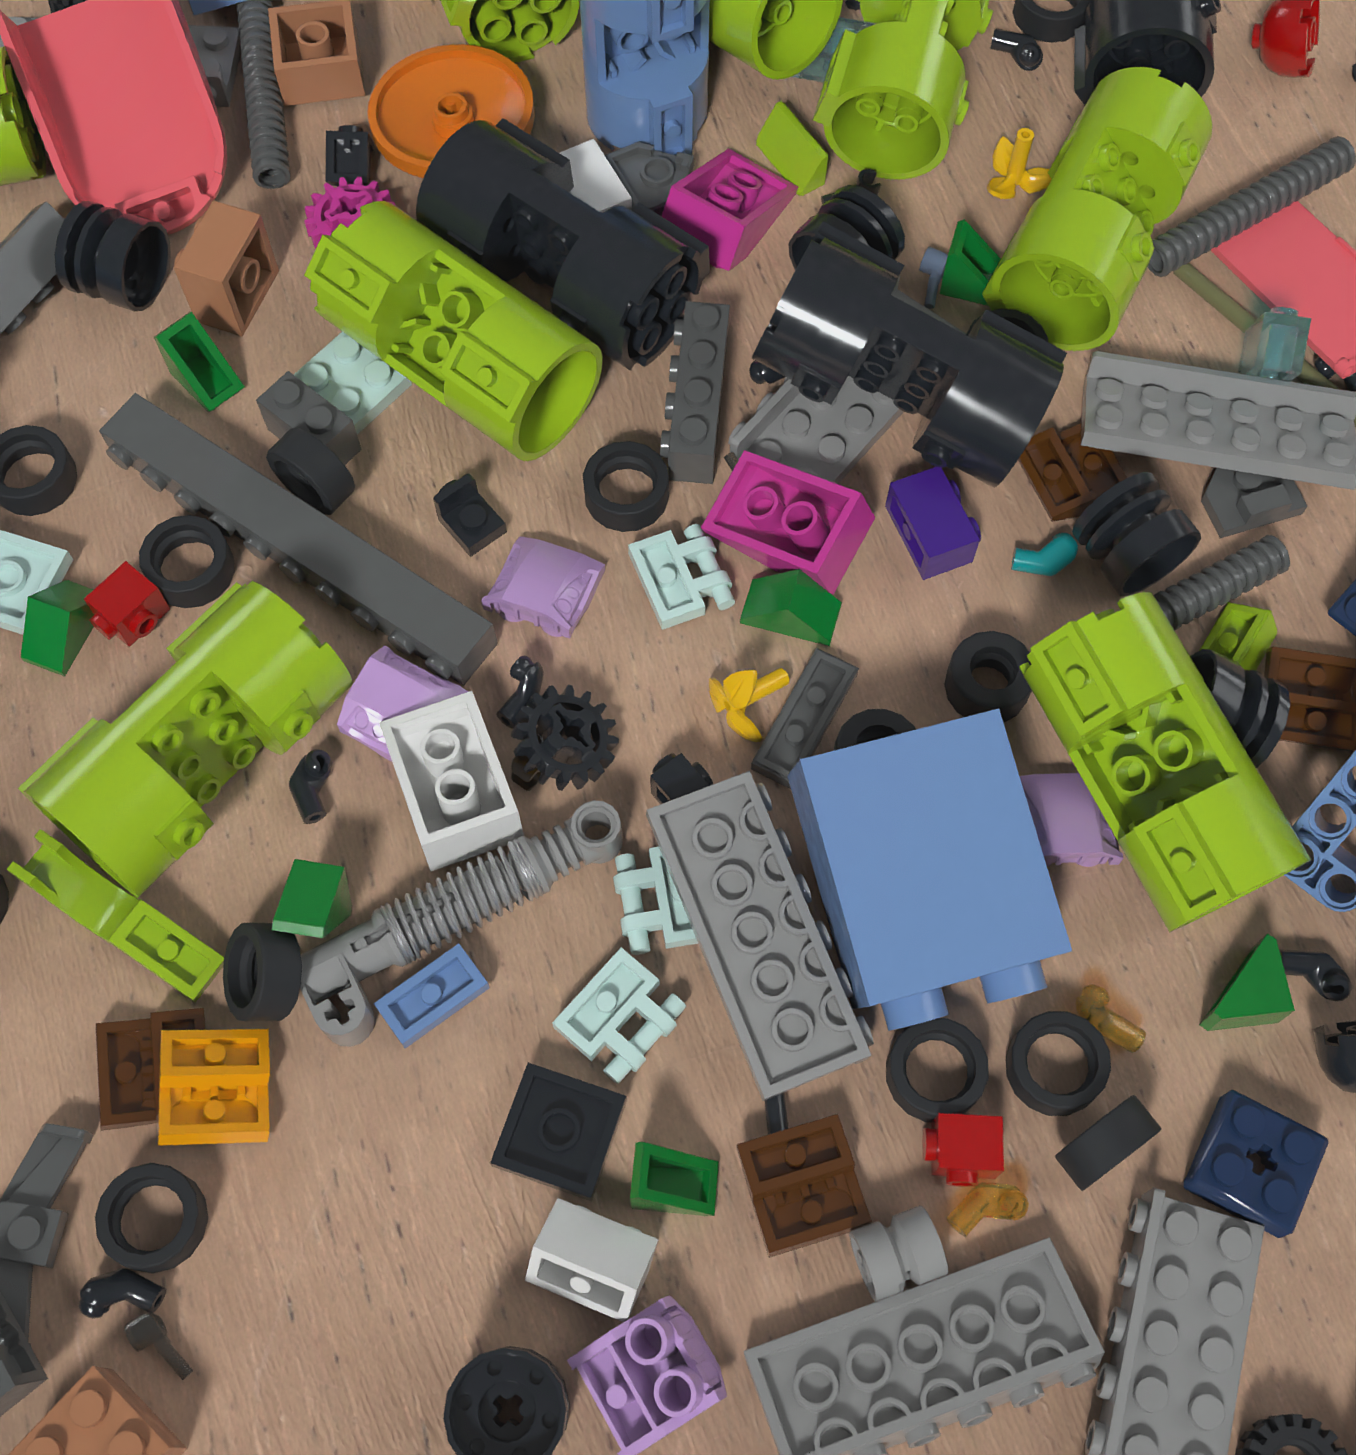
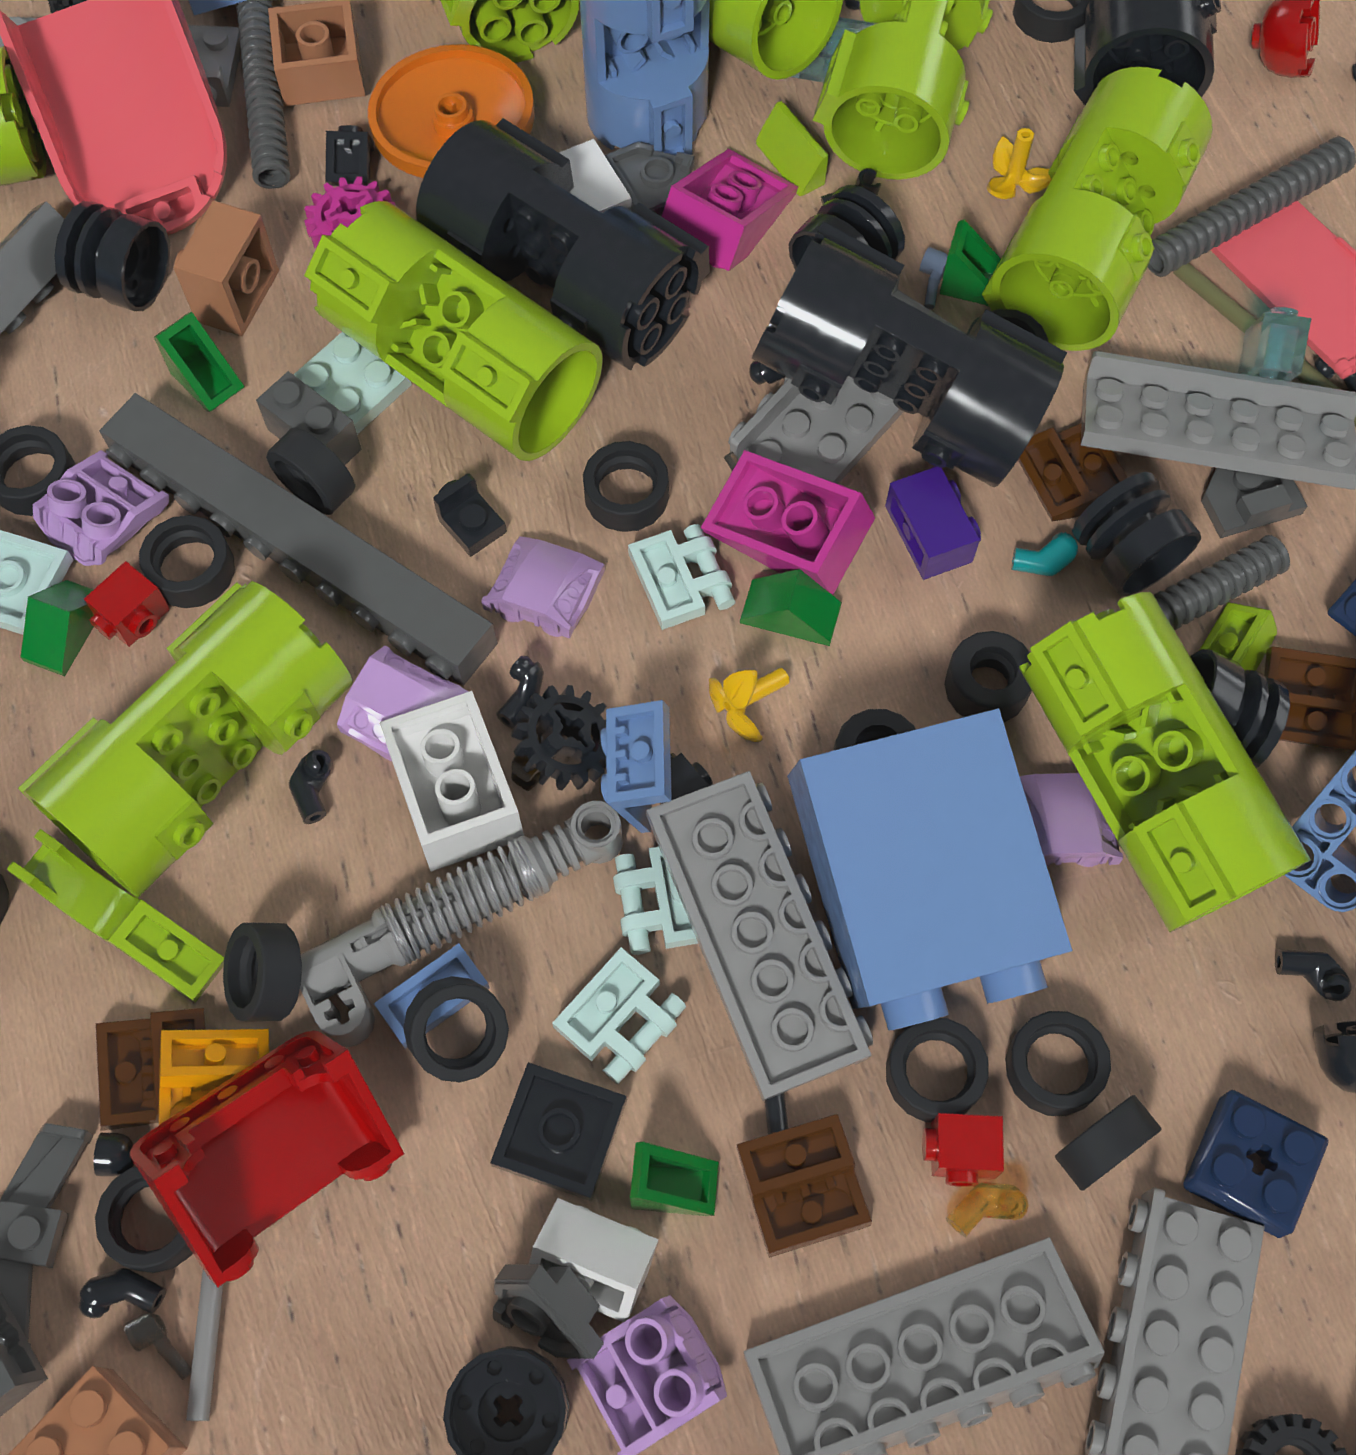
(96, 509): none -> lavender slope
(112, 1154): none -> black hinge
(204, 1350): none -> light grey bar
(264, 1149): none -> red windscreen
(313, 900): green slope -> none
(477, 1061): none -> black tyre
(549, 1307): none -> dark grey plate
(637, 760): none -> medium blue bracket
(698, 392): dark grey brick -> none
(805, 716): dark grey tile -> none
(898, 1253): light grey wheel -> none
(1020, 46): black arm -> none
(1110, 1024): clear yellow arm -> none
(1255, 992): green slope -> none

